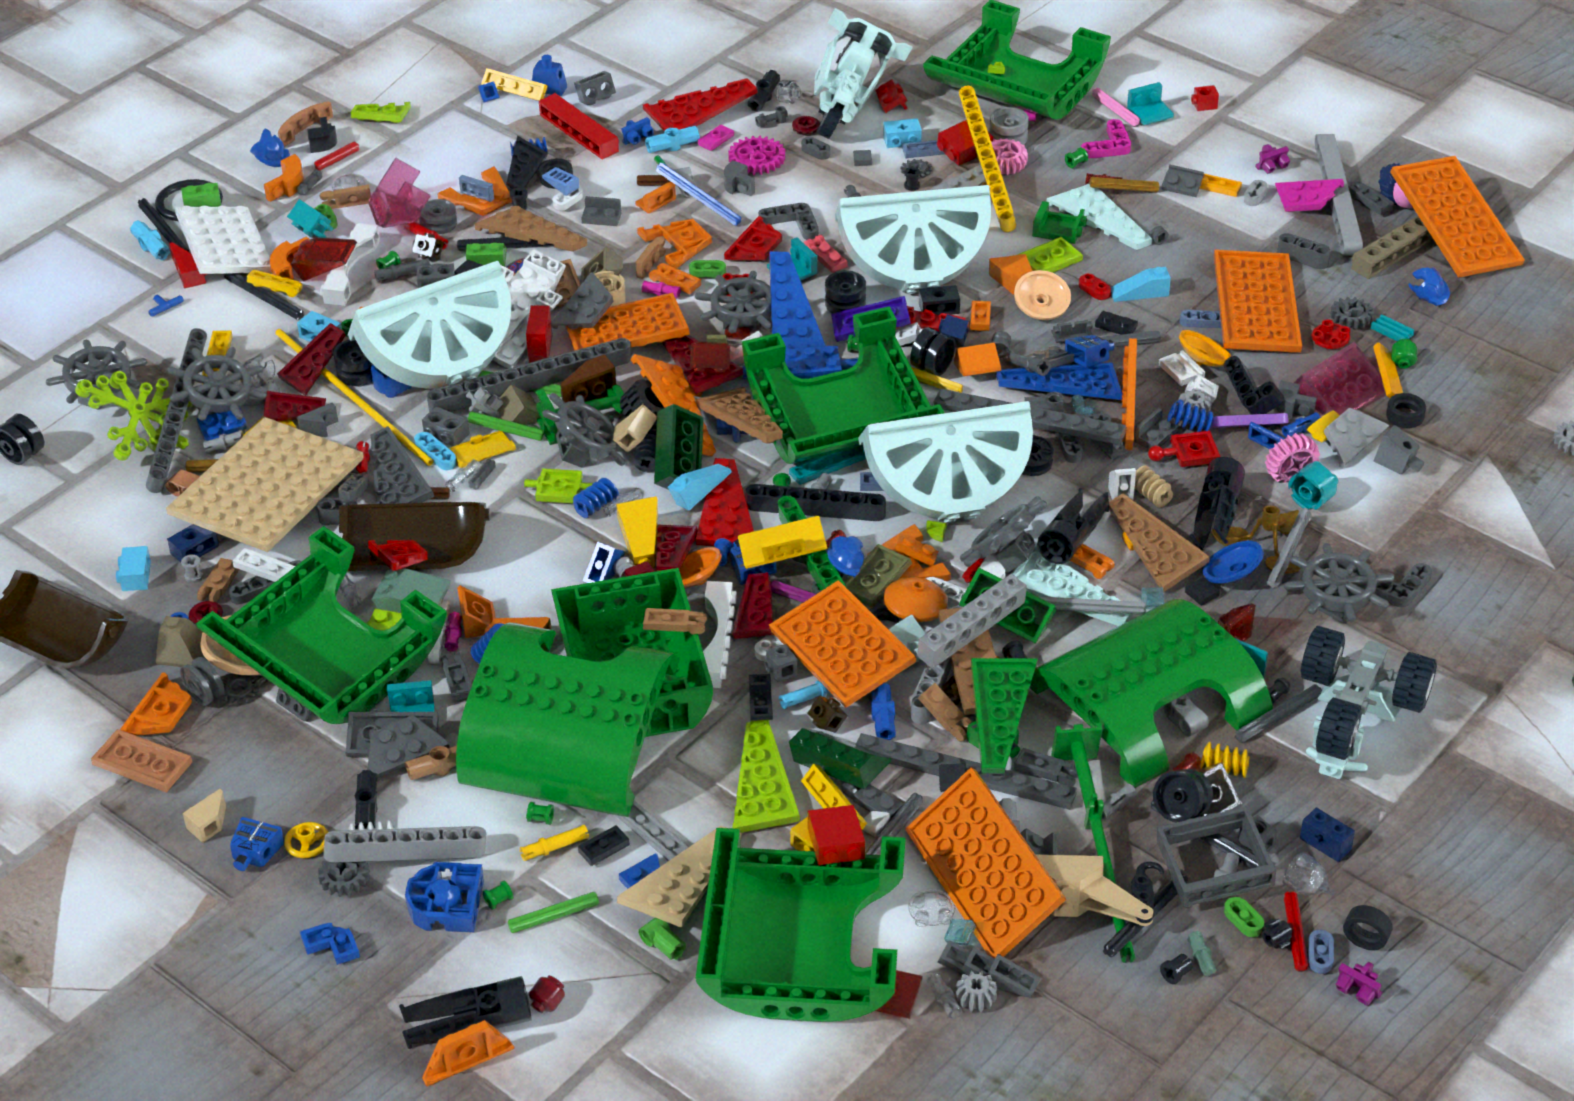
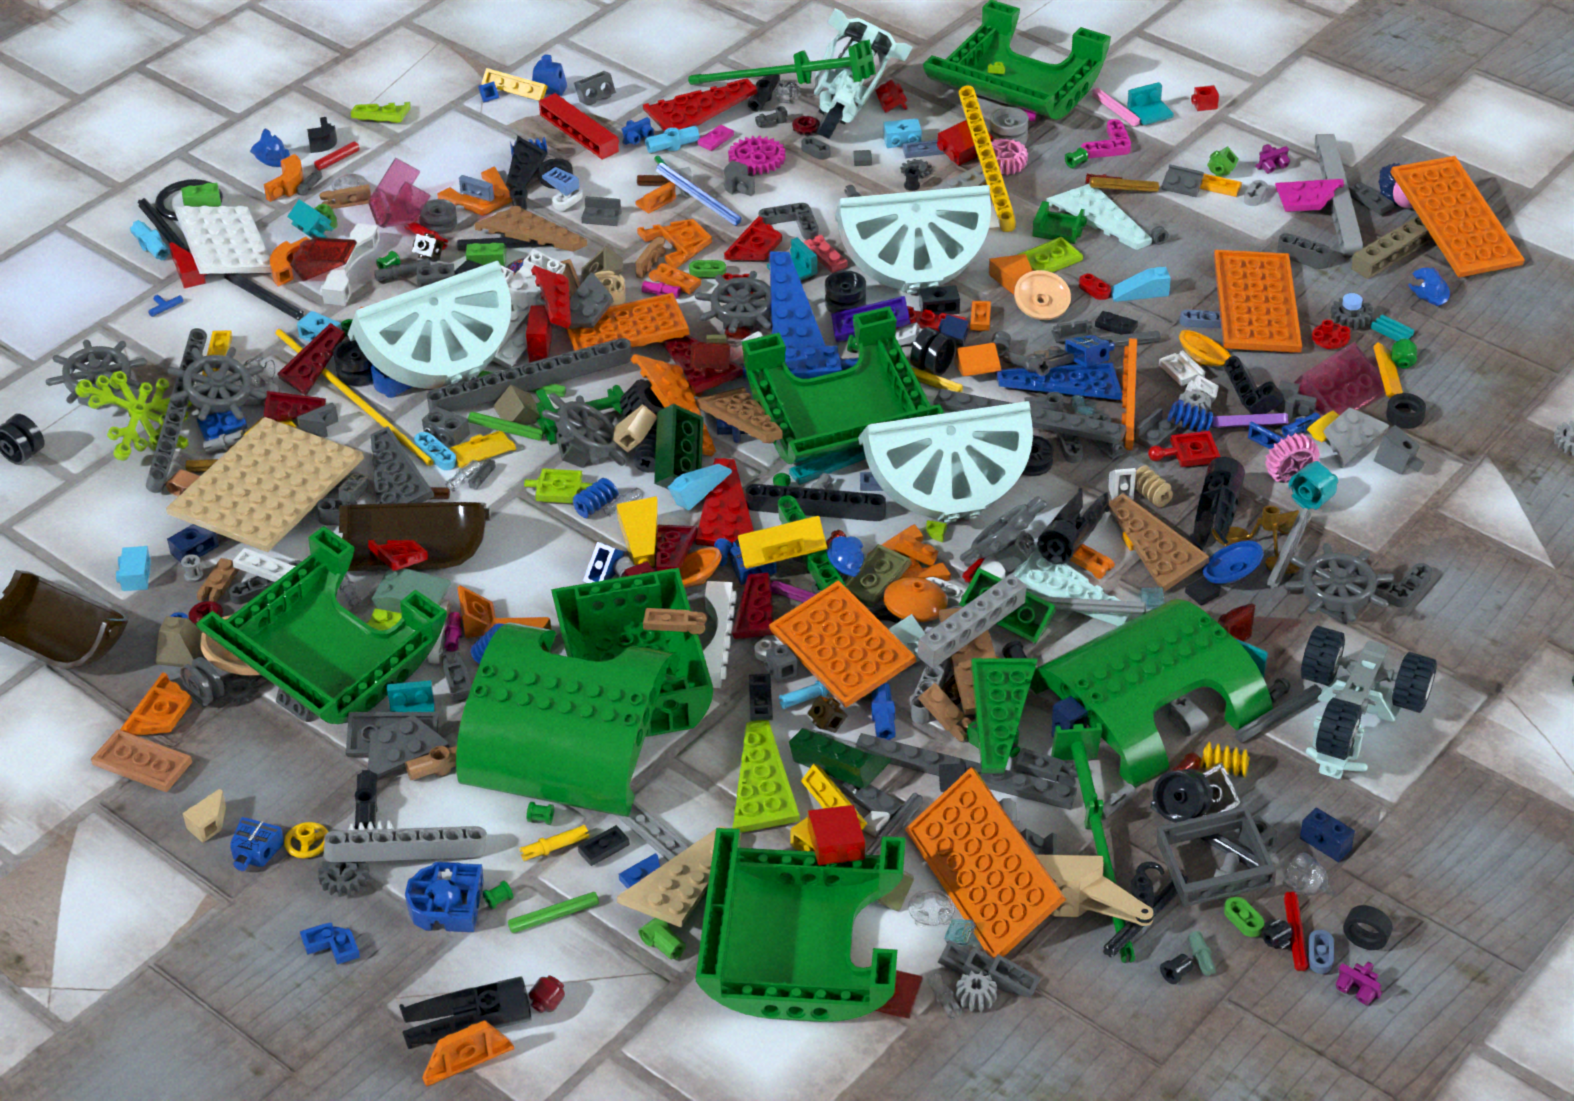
(274, 282): yellow plate -> none
(302, 120): nougat slope -> none
(363, 465): red axle -> none
(482, 406): light grey hips -> none
(555, 294): none -> red wing
(590, 380): reddish brown slope -> none
(859, 59): none -> green piece
(897, 896): none -> olive slope
(1067, 714): none -> dark blue brick
(1222, 162): none -> bright green brick
(1352, 301): none -> light blue tile

